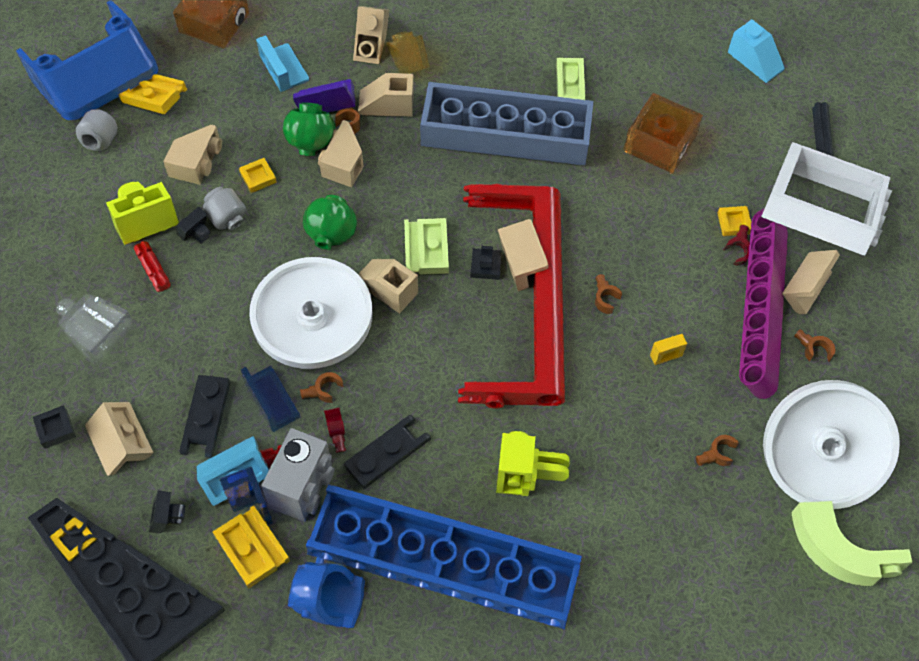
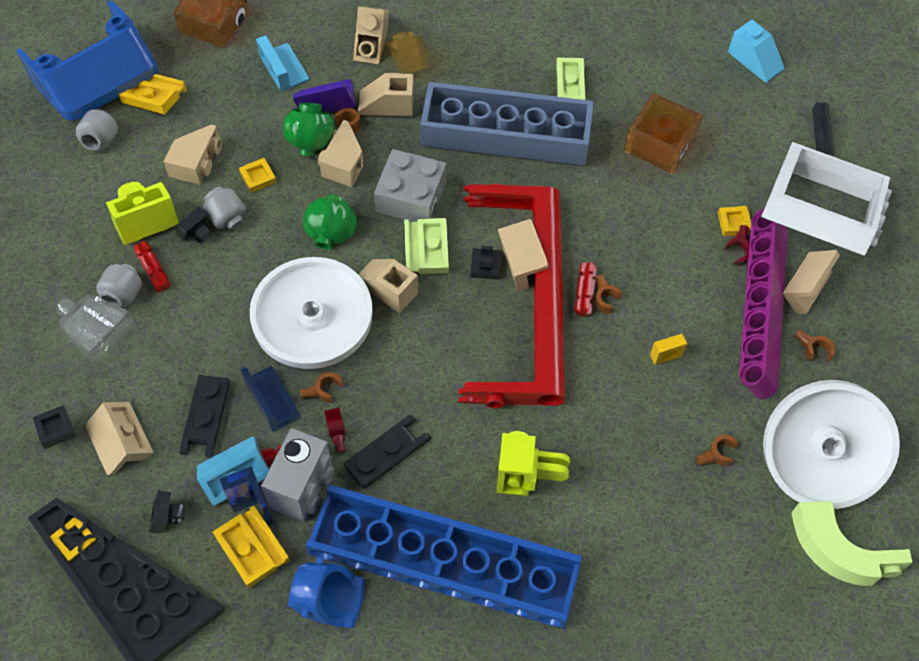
(119, 285): none -> light grey head
(410, 186): none -> light grey brick
(585, 289): none -> red axle

